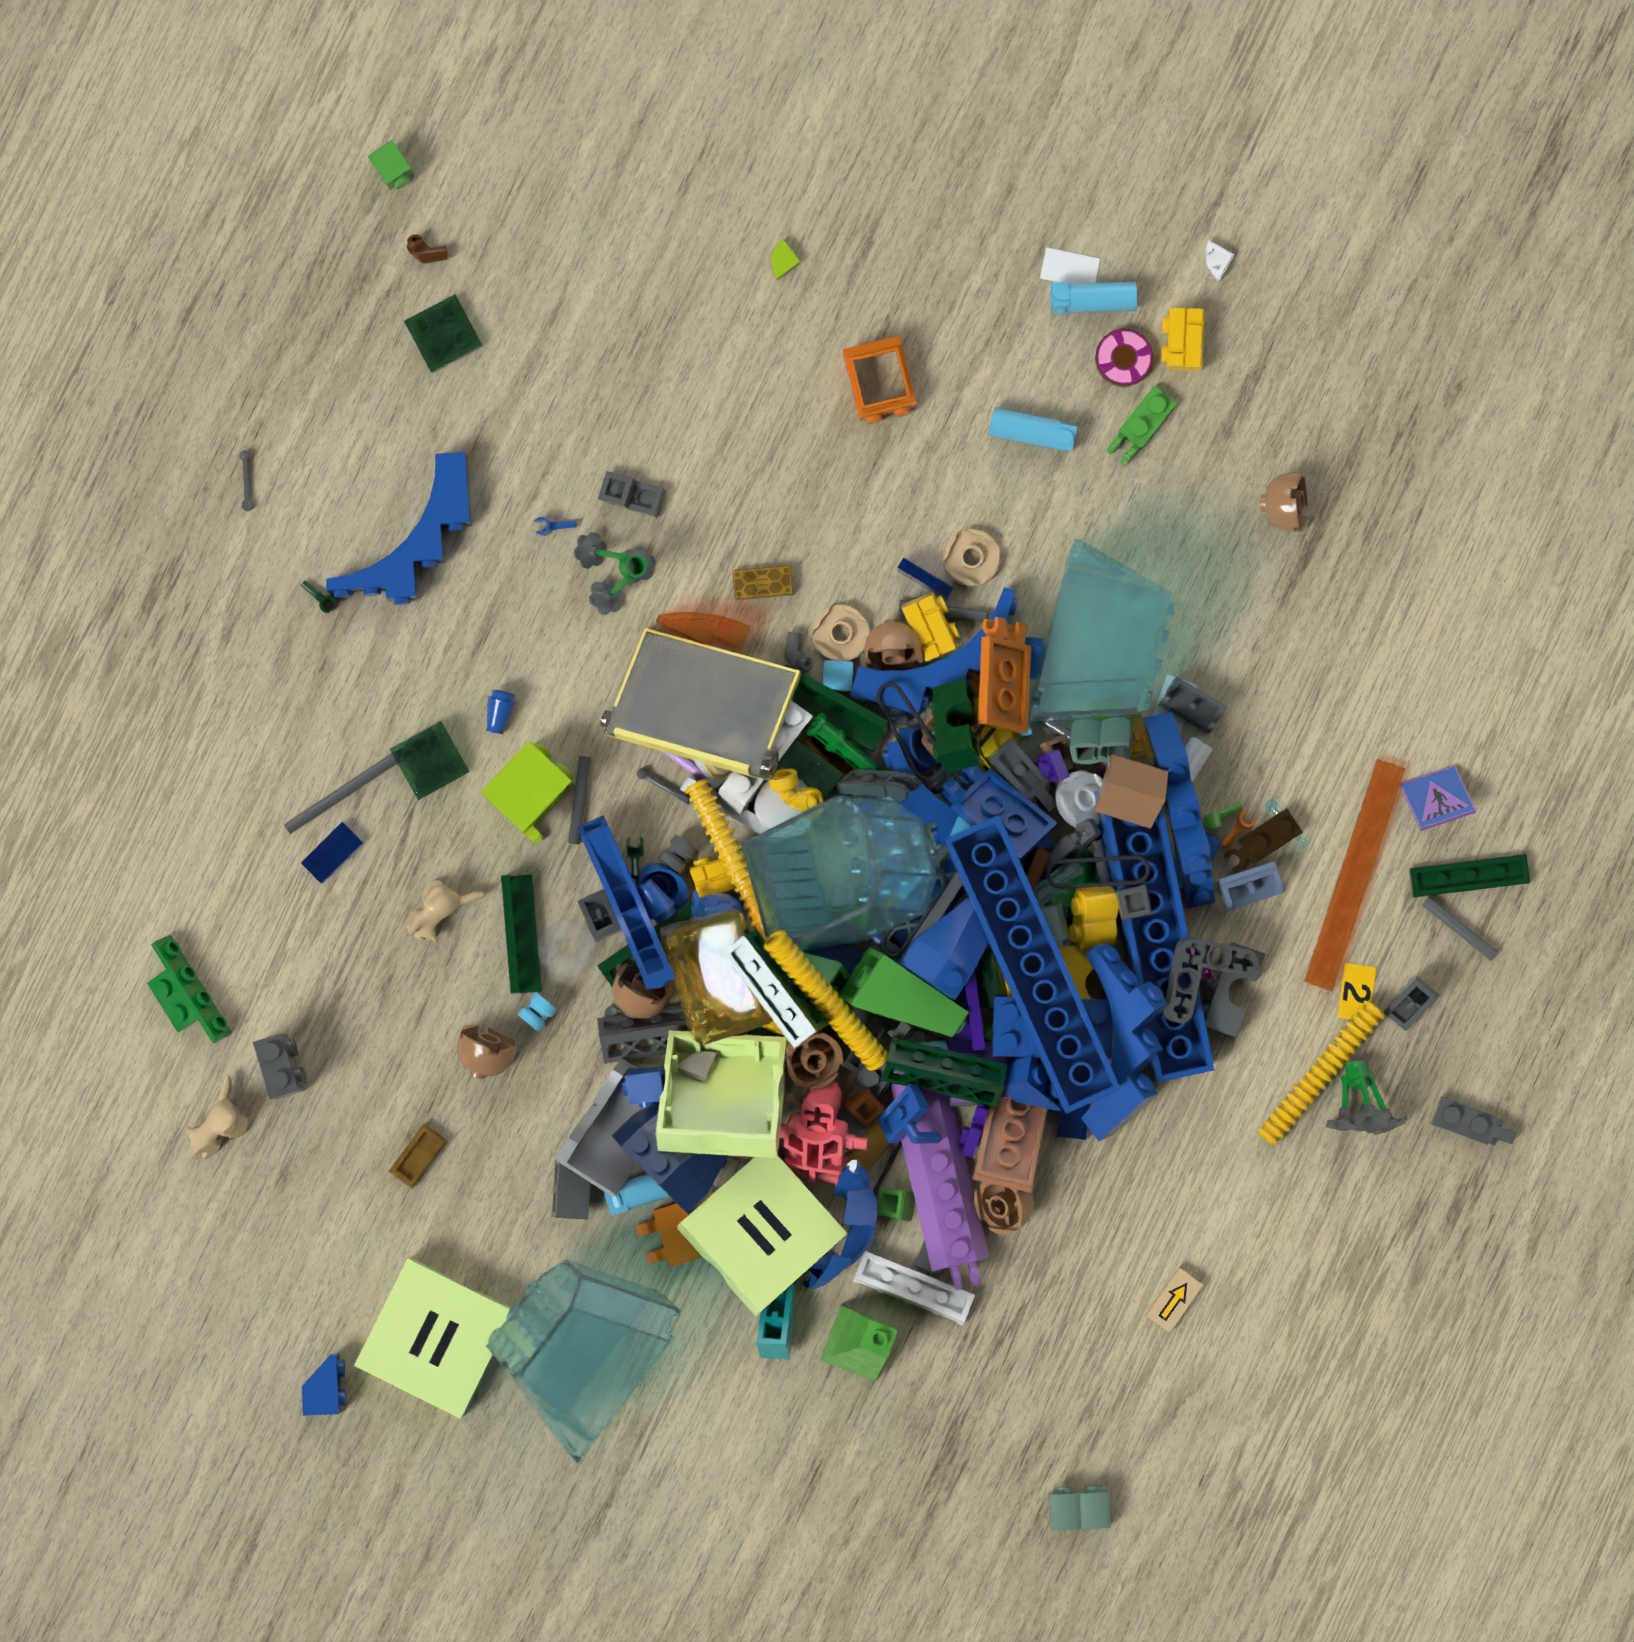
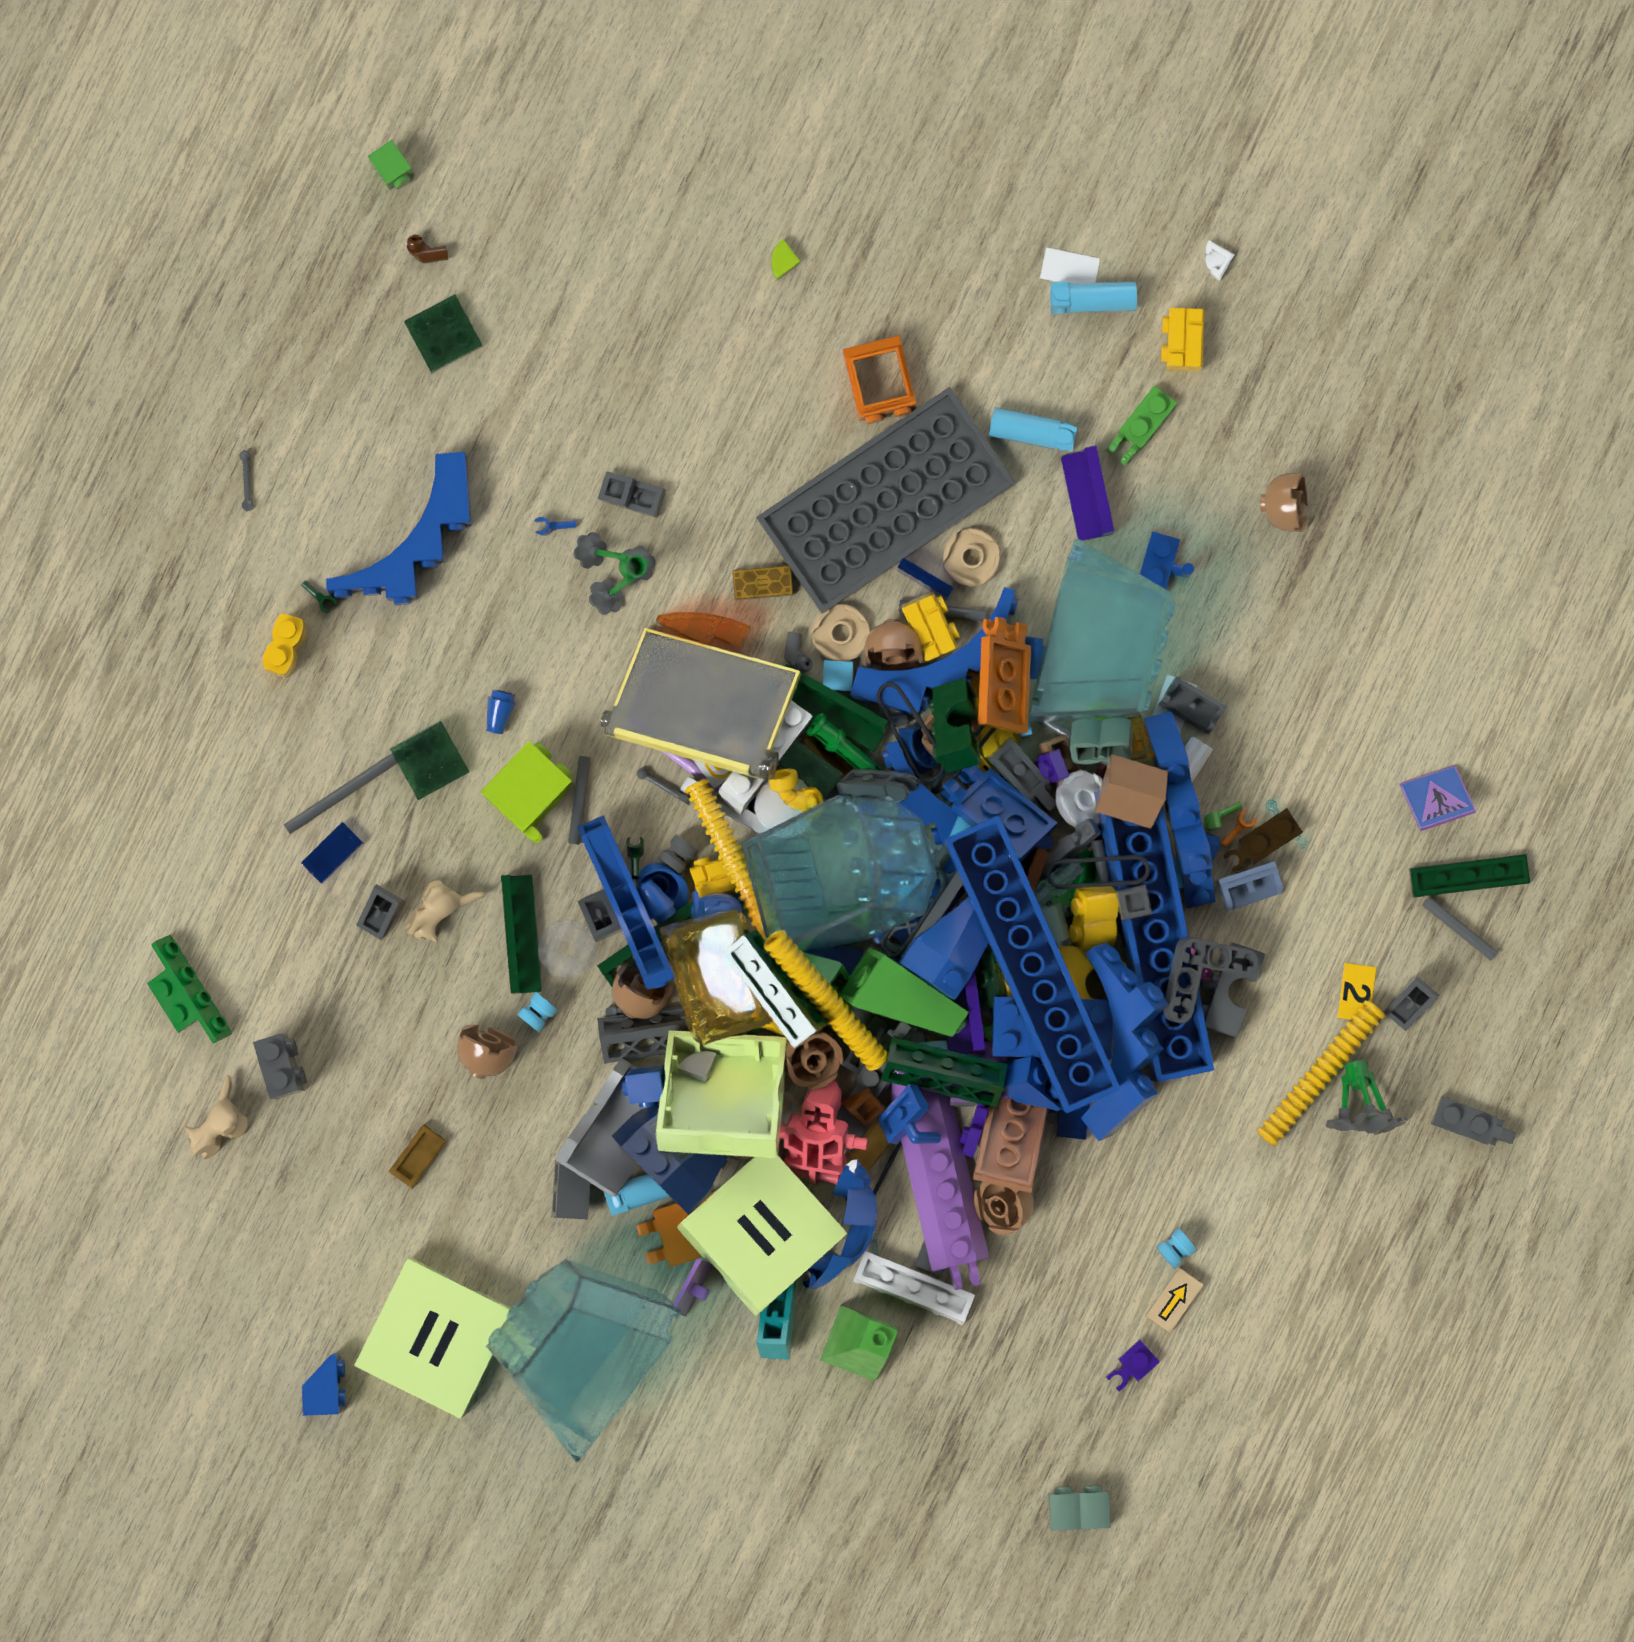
(287, 638): none -> yellow brick
(379, 912): none -> dark grey slope
(693, 1286): none -> medium lavender piece
(885, 500): none -> dark grey plate
(895, 1204): bright green slope -> none
(1087, 494): none -> dark purple panel
(1124, 357): tile -> none
(1136, 1362): none -> dark purple plate
(1160, 559): none -> blue plate
(1181, 1243): none -> medium azure wheel
(1354, 875): clear orange tile -> none

